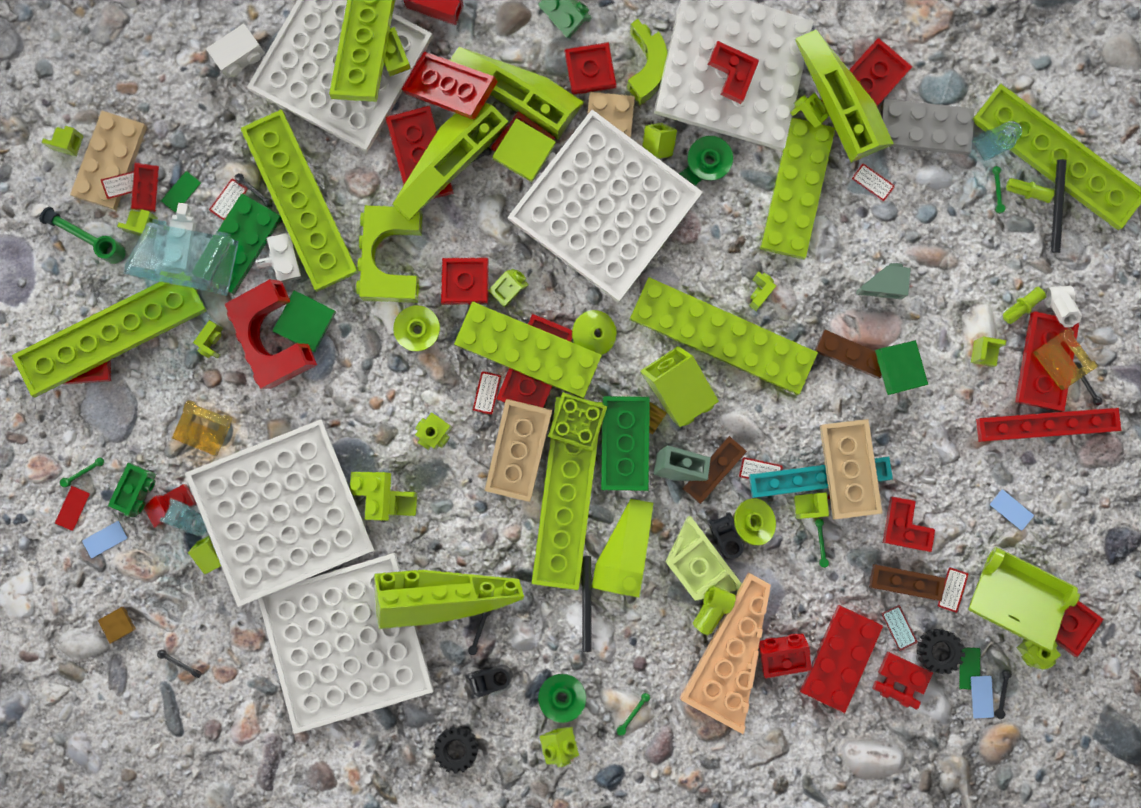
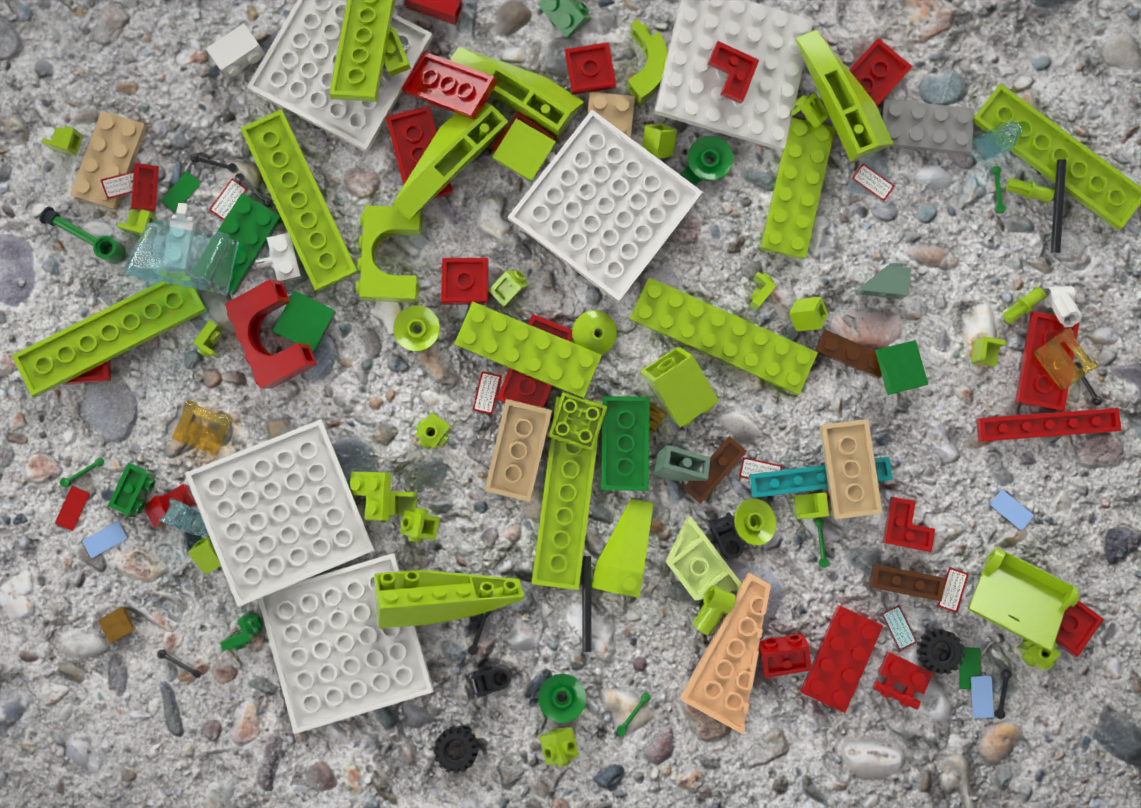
(231, 167): none -> black hinge
(250, 627): none -> green bracket
(419, 525): none -> lime brick
(808, 314): none -> lime panel

